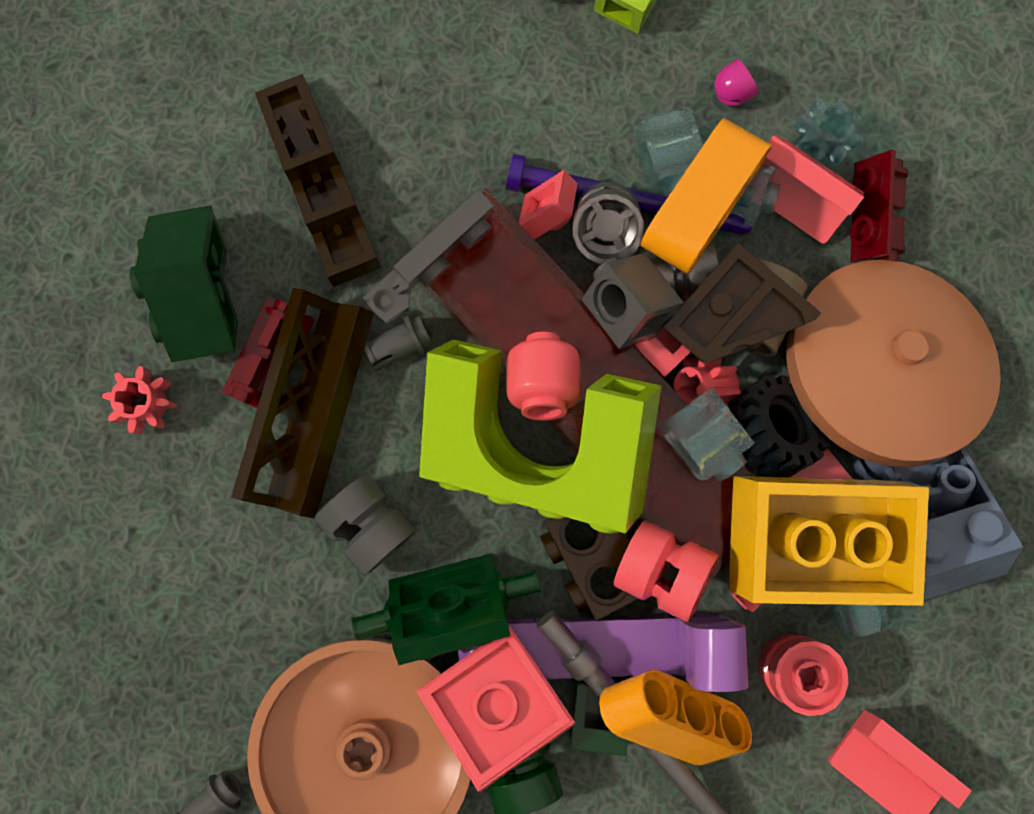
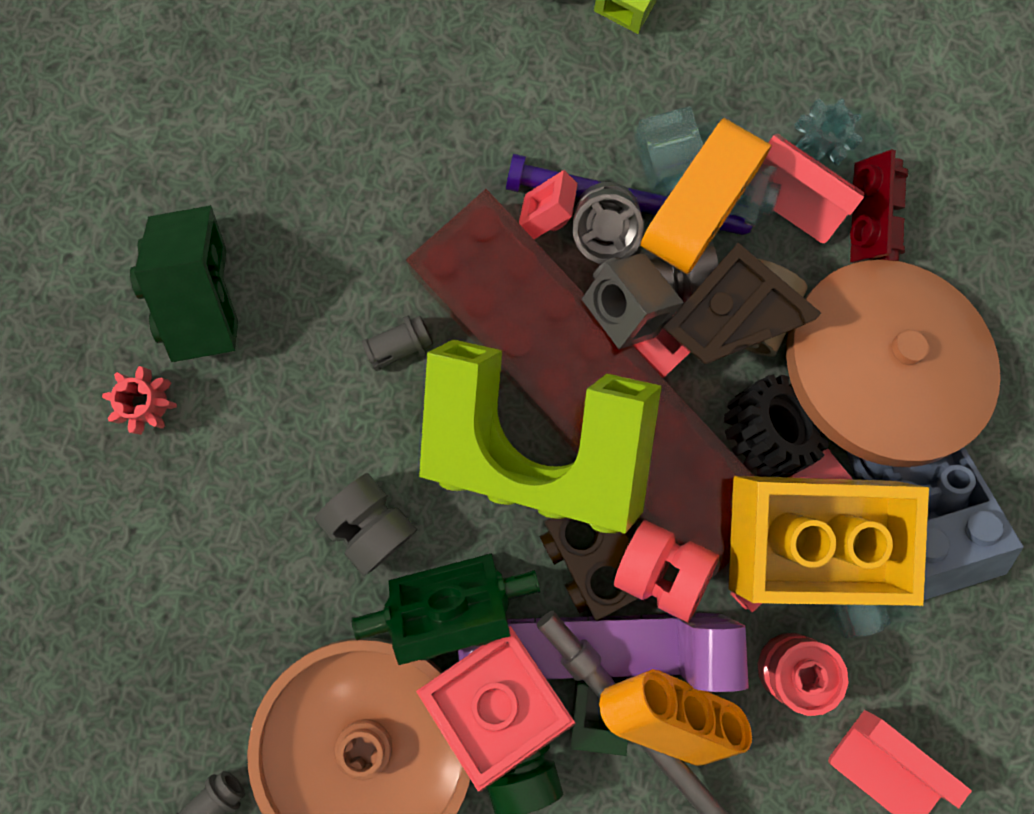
(254, 360): dark red hinge -> none
(312, 407): dark brown fence -> none
(317, 180): dark brown slope -> none
(427, 259): dark grey hinge -> none
(543, 376): coral head -> none
(698, 378): coral gear -> none
(707, 437): clear light blue brick -> none
(735, 84): dark pink hinge -> none

